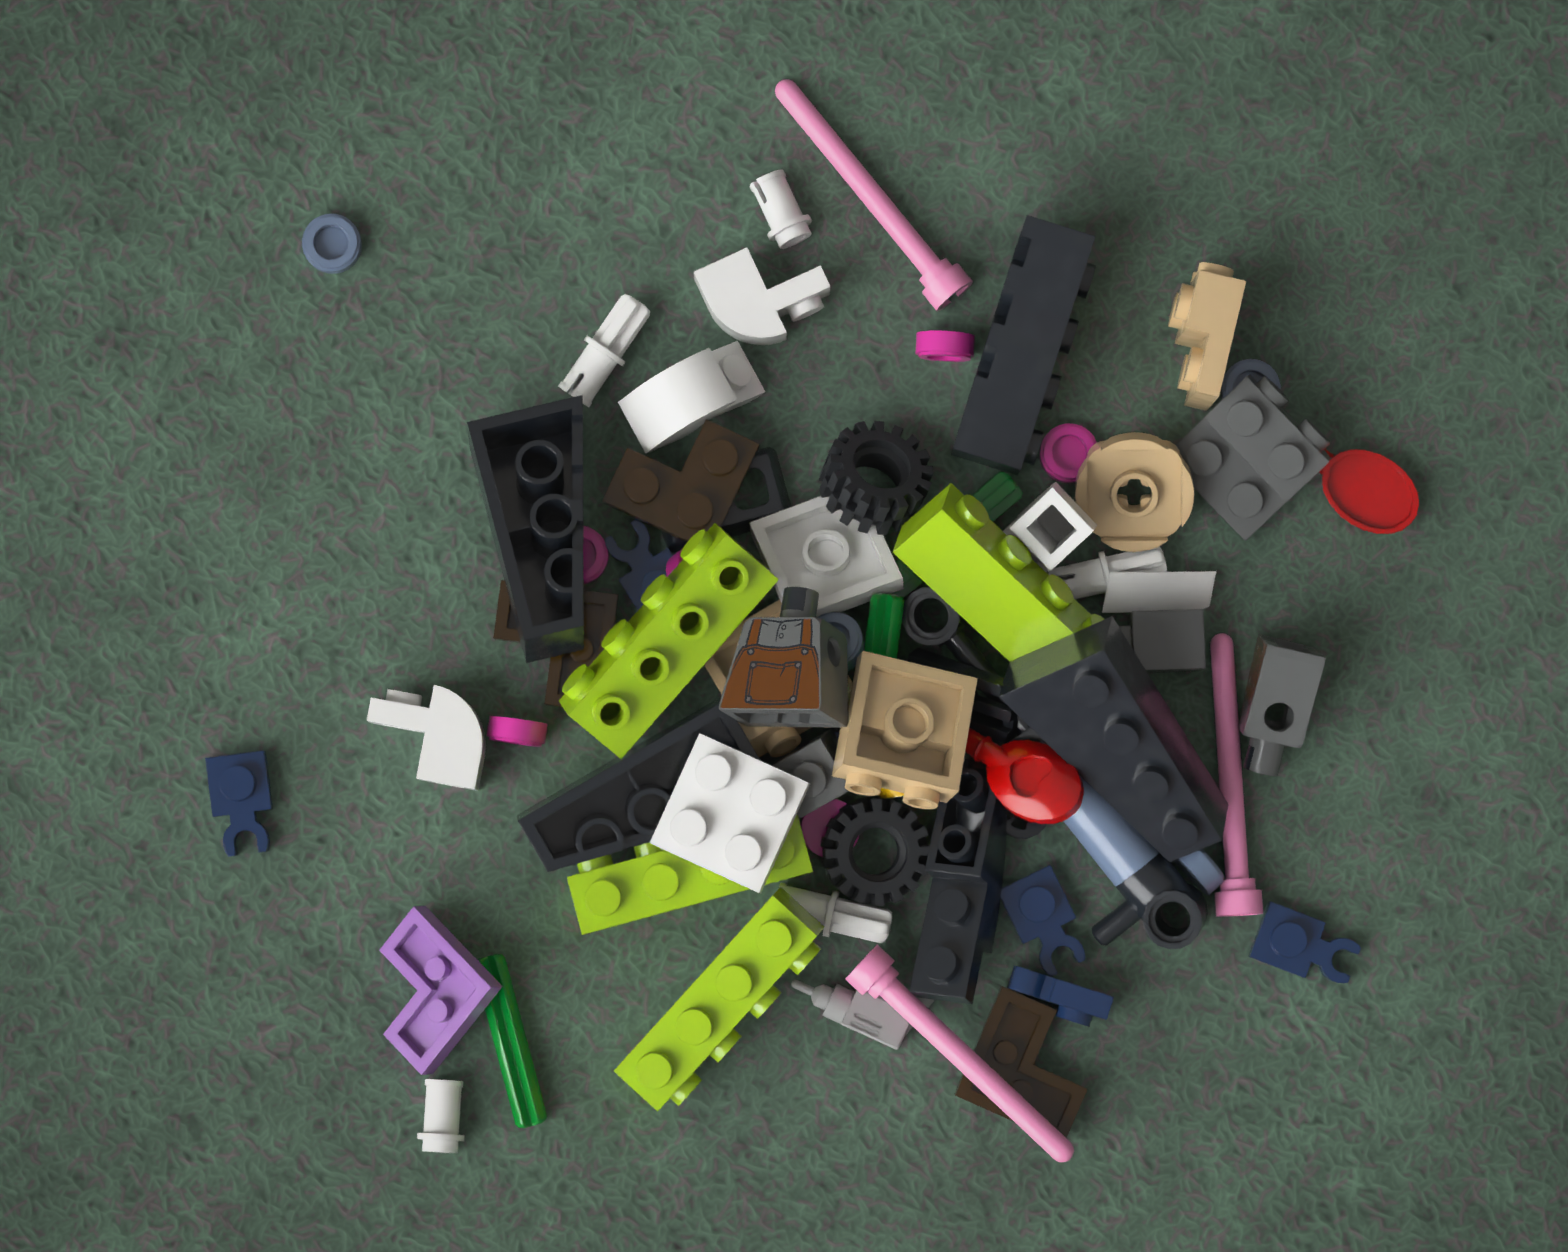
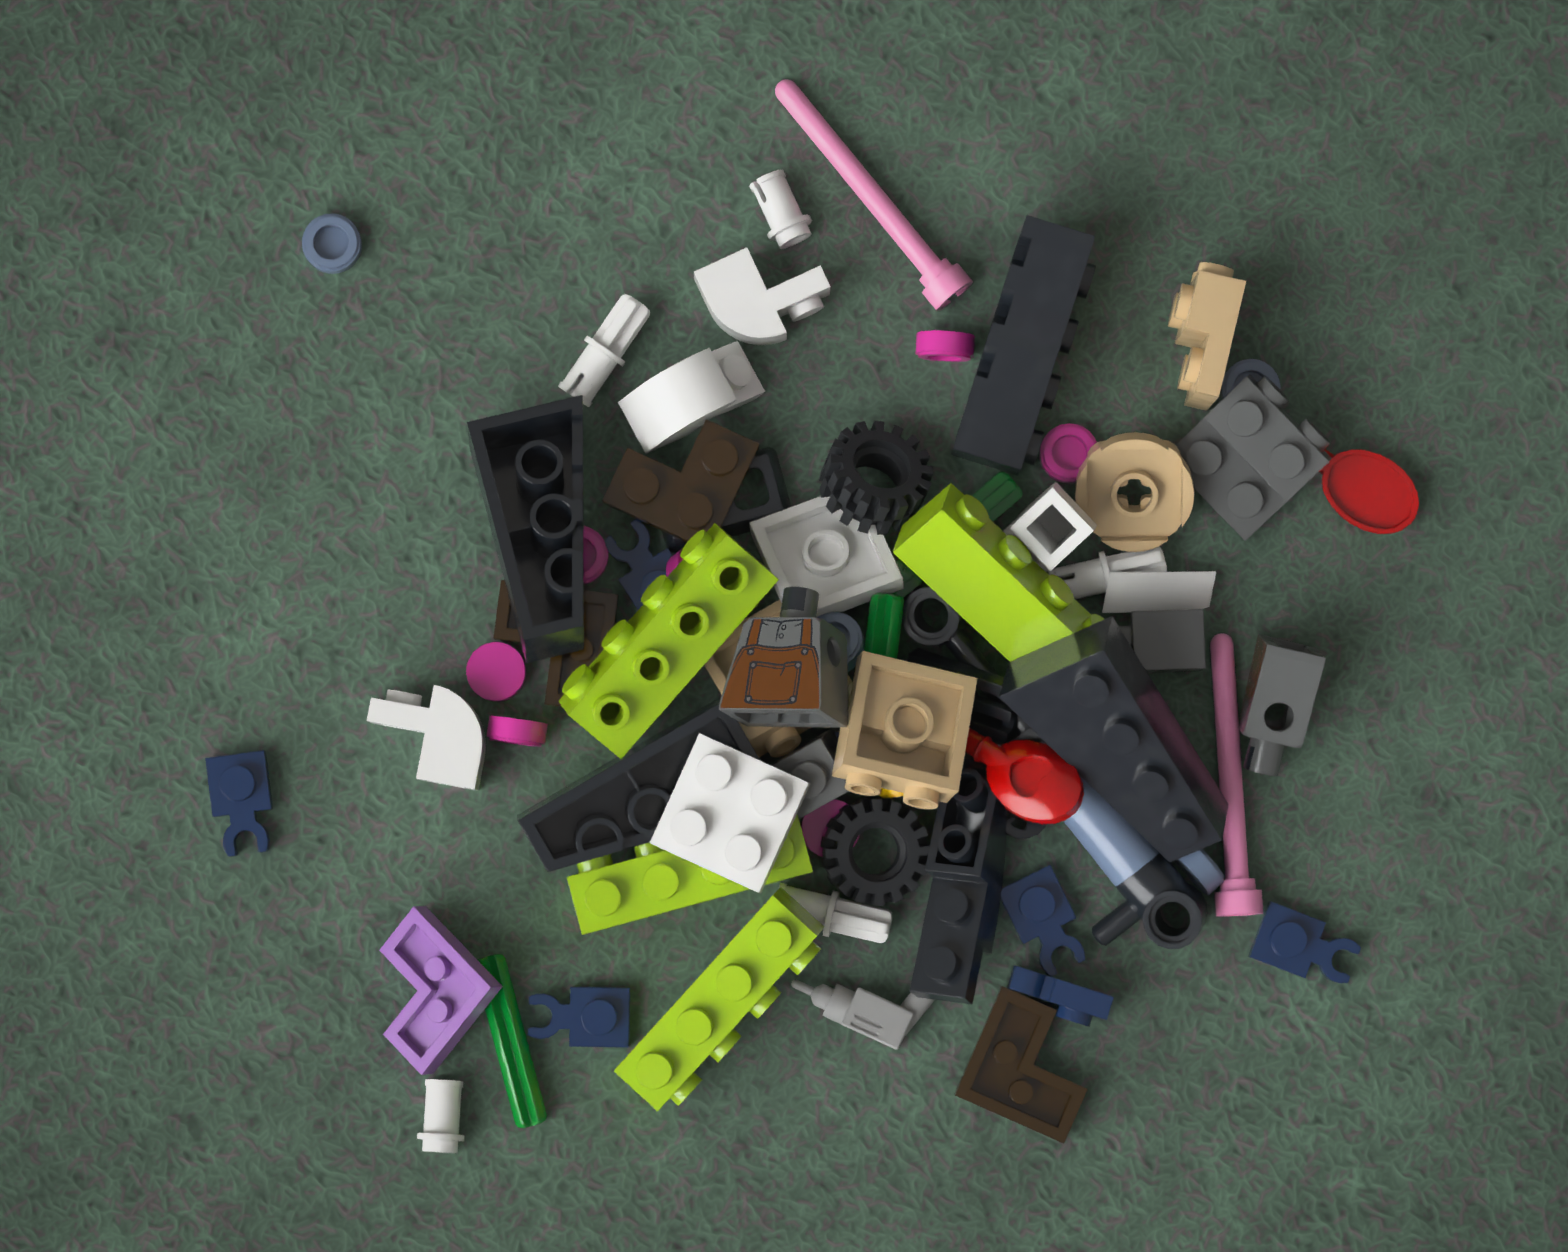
(496, 671): none -> dark pink tile
(594, 1016): none -> dark blue plate
(878, 978): bright pink piece -> none

